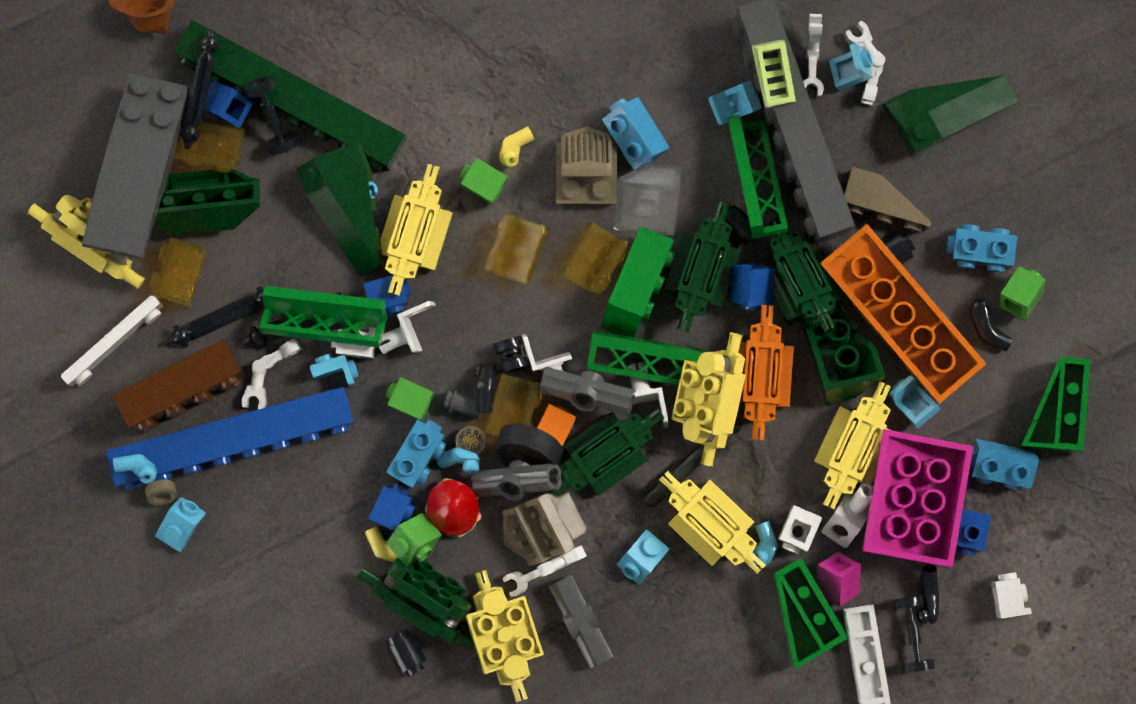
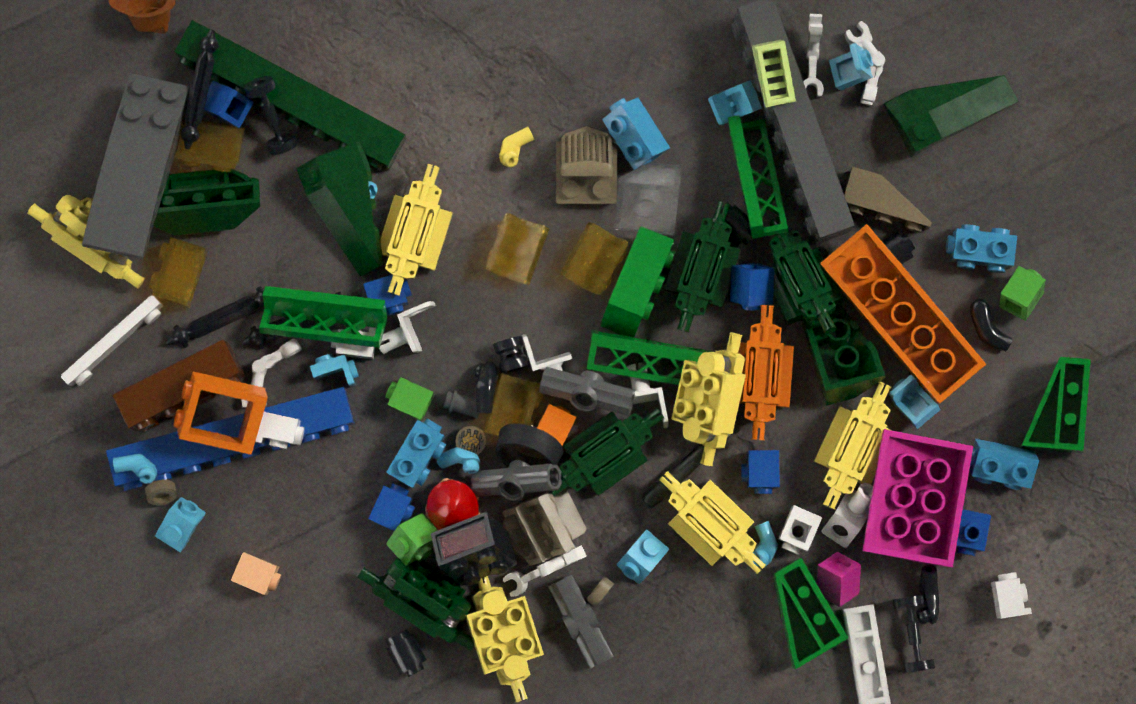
(252, 418): none -> orange window
(256, 574): none -> light nougat brick
(279, 430): none -> white brick
(379, 545): light yellow arm -> none
(474, 549): none -> black piece
(483, 181): bright green brick -> none
(599, 591): none -> dark tan tile
(761, 471): none -> blue brick

